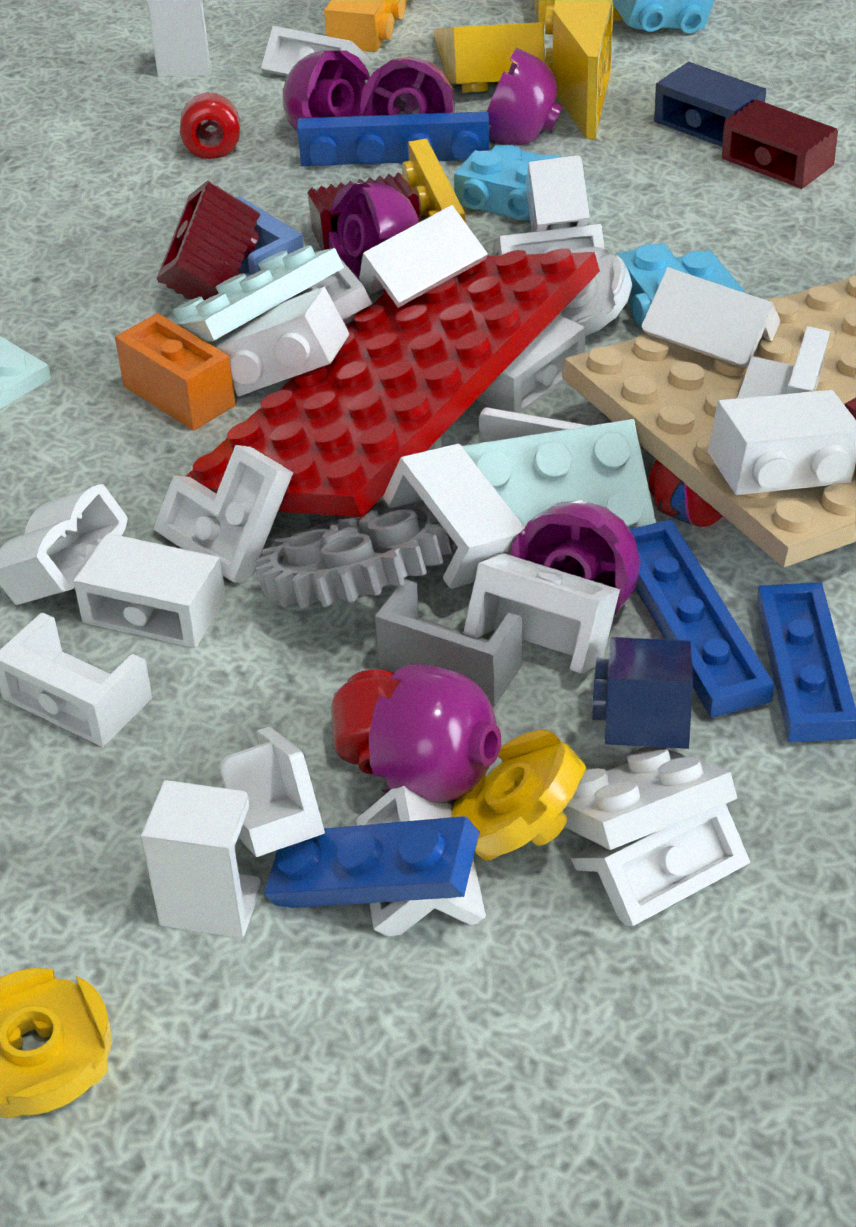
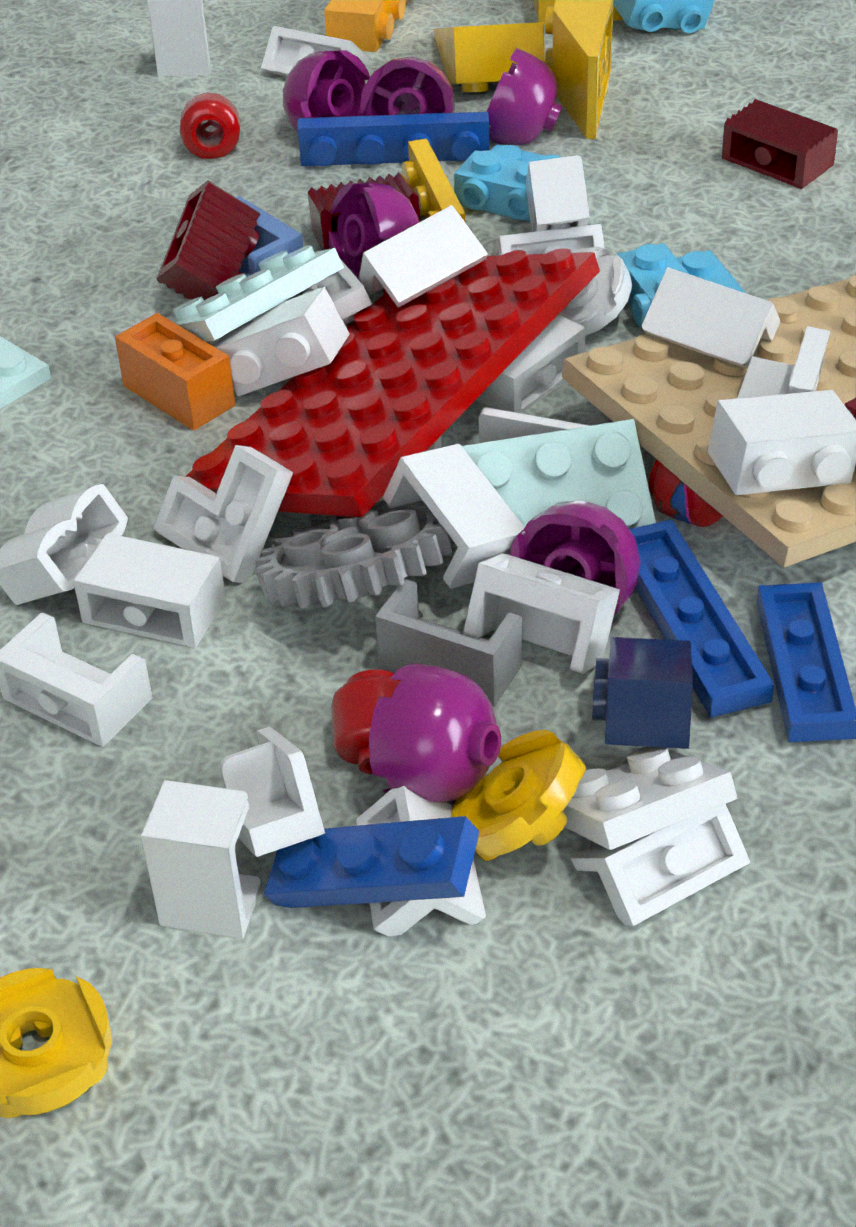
(701, 100): dark blue brick -> none

